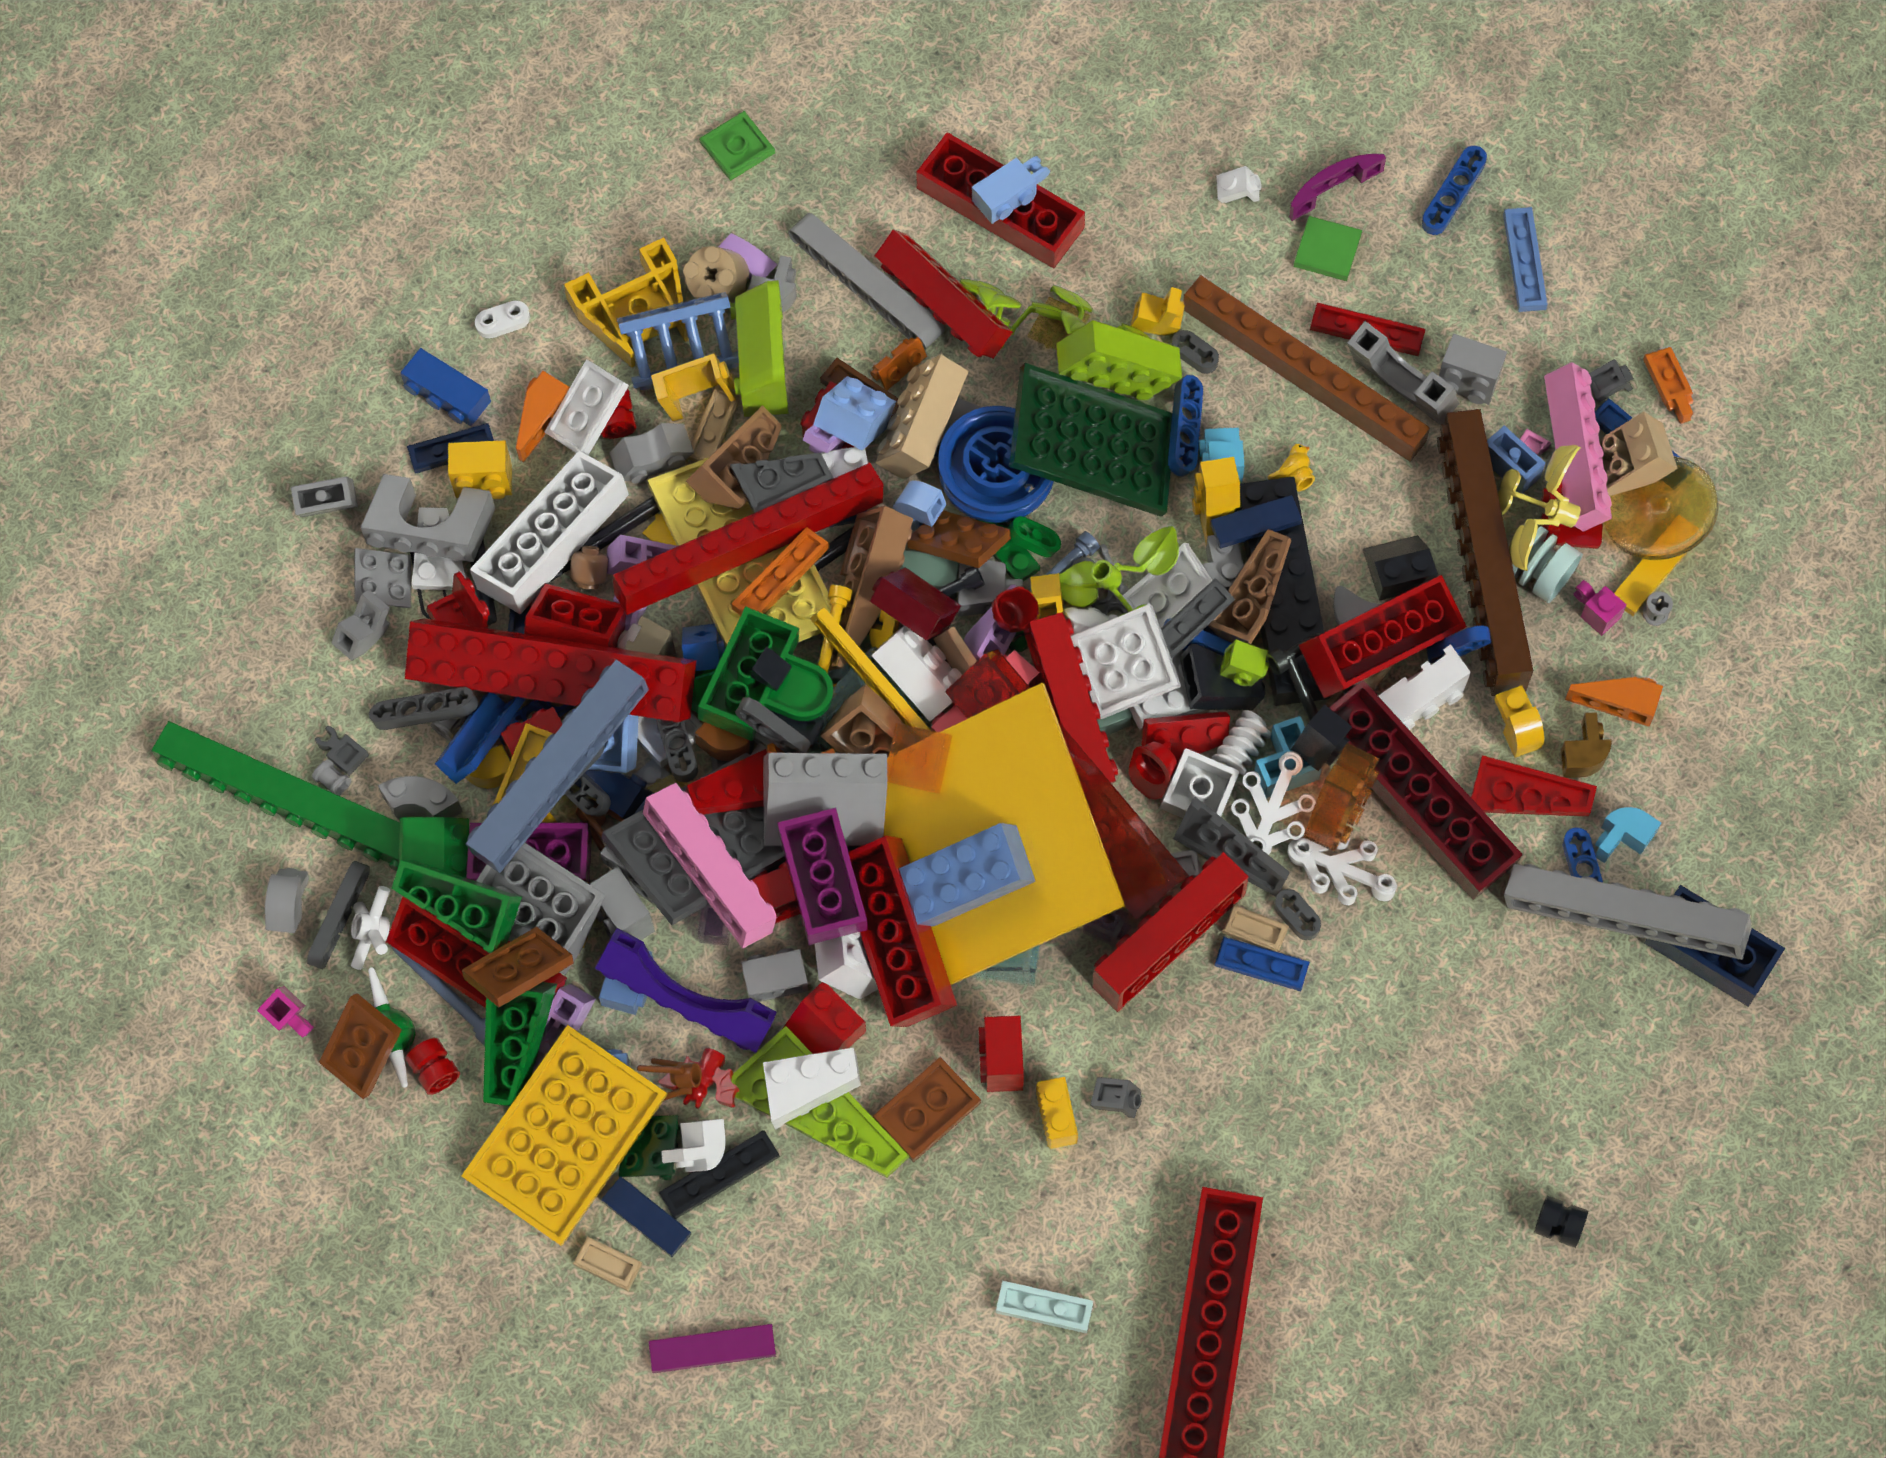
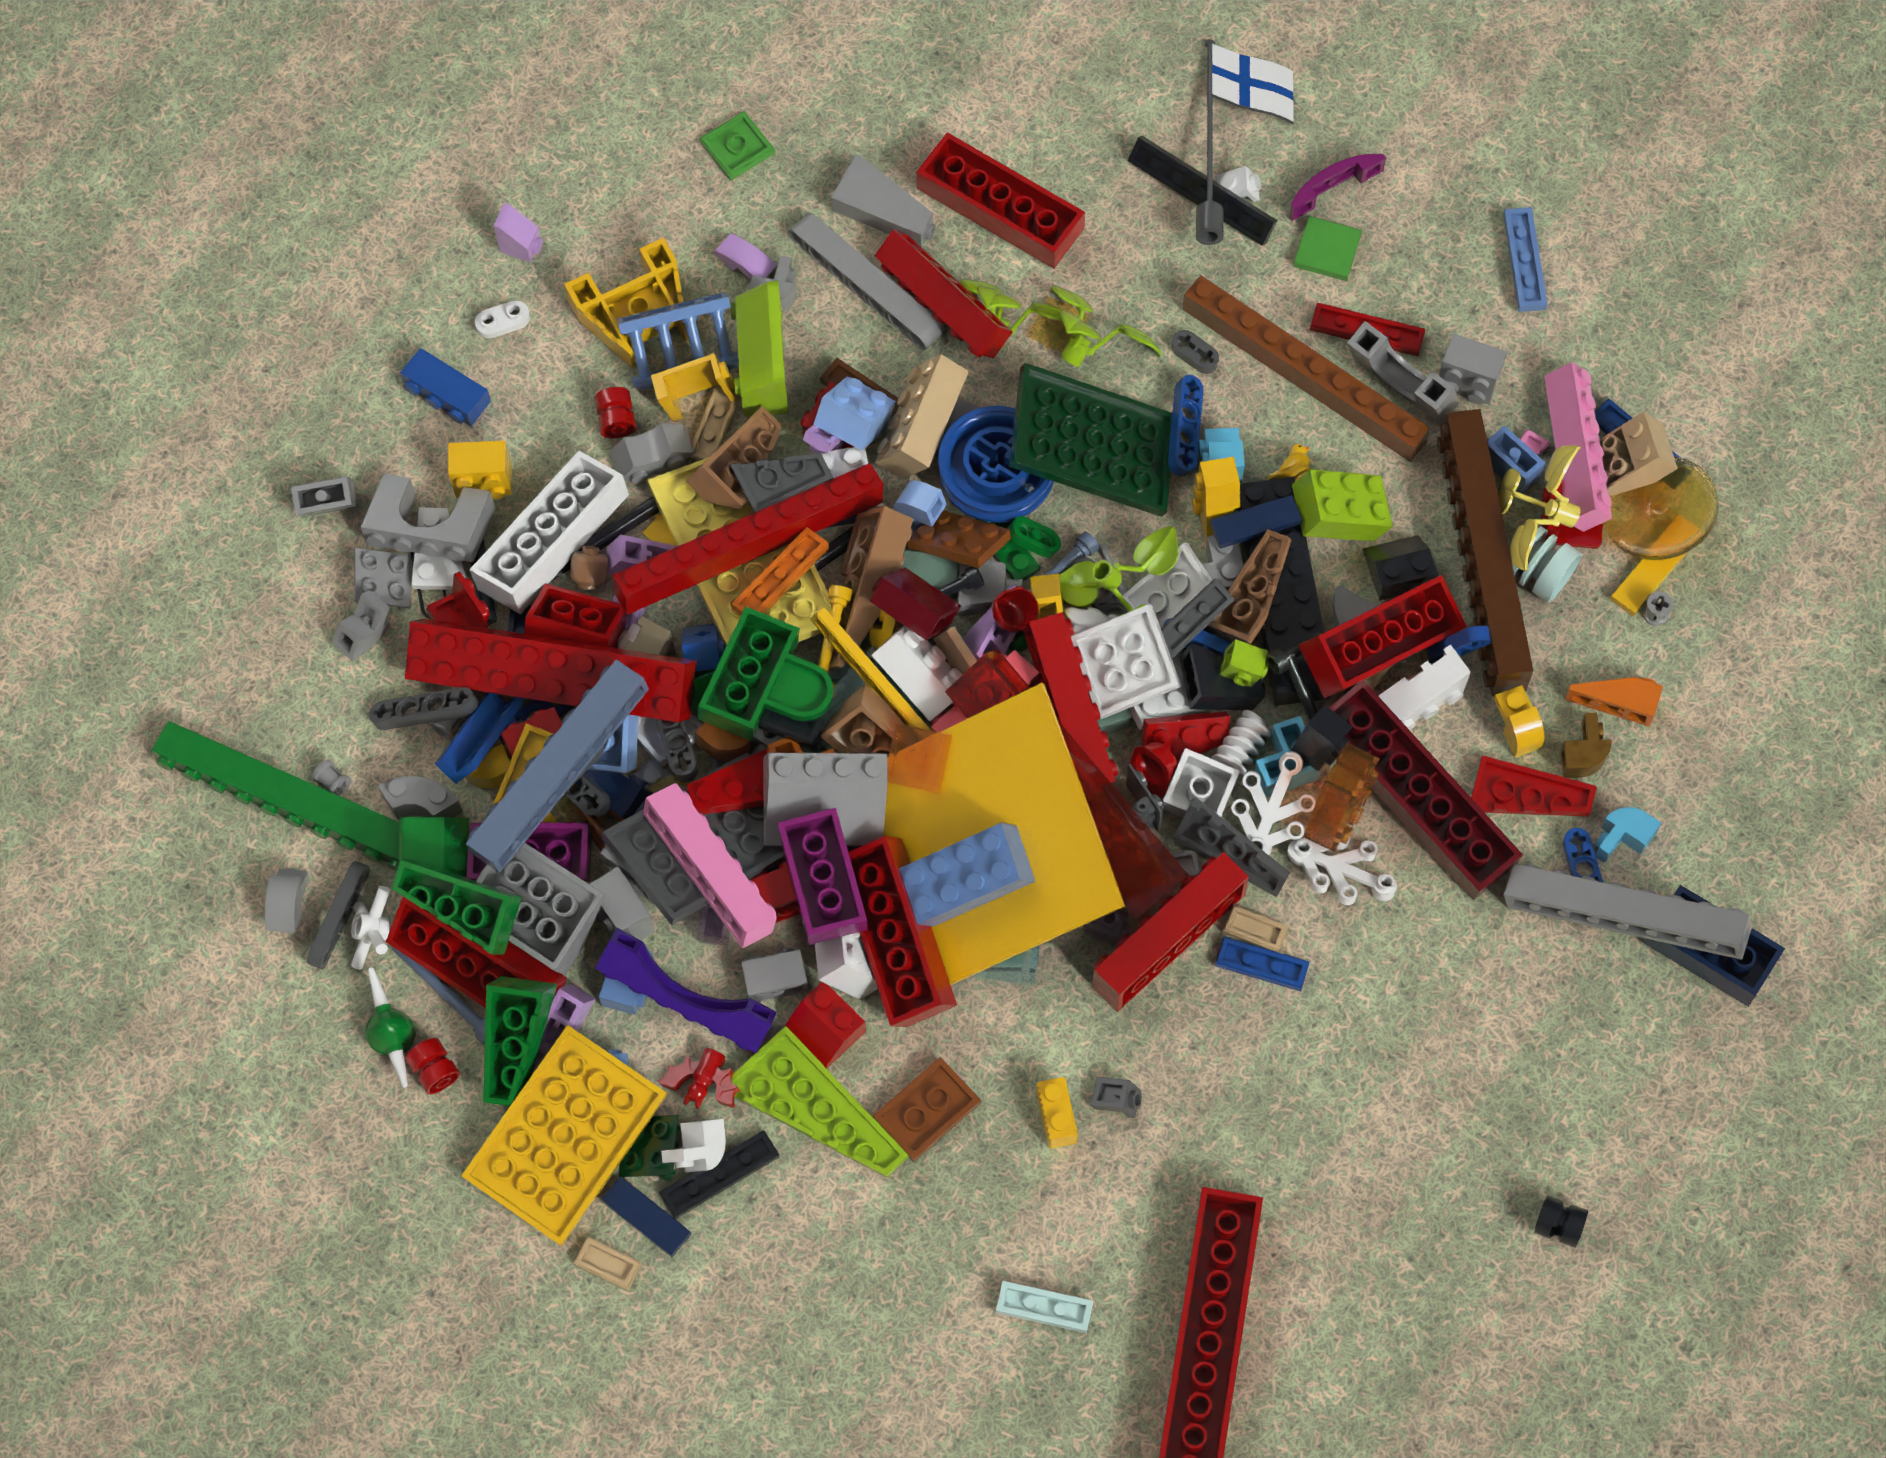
(284, 1009): dark pink brick -> none
(343, 753): dark grey plate -> none
(360, 1046): dark orange plate -> none
(434, 452): dark blue tile -> none
(517, 234): none -> lavender slope
(517, 966): dark orange plate -> none
(540, 404): orange slope -> none
(586, 408): white tile -> none
(681, 1074): dark orange plant -> none
(712, 1348): magenta tile -> none
(716, 271): tan brick -> none
(770, 669): black slope -> none
(771, 726): dark grey beam -> none
(808, 1081): white wedge -> none
(880, 203): none -> light grey slope
(905, 357): orange hinge -> none
(1003, 1052): red brick -> none
(1008, 188): light blue brick -> none
(1119, 360): lime brick -> none
(1148, 806): none -> dark grey hinge
(1159, 314): yellow brick -> none
(1193, 186): none -> black tile
(1248, 85): none -> flag
(1302, 909): dark grey beam -> none
(1342, 505): none -> lime brick
(1456, 191): blue beam -> none
(1600, 609): dark pink brick -> none
(1610, 379): dark grey bracket -> none
(1670, 382): orange hinge -> none

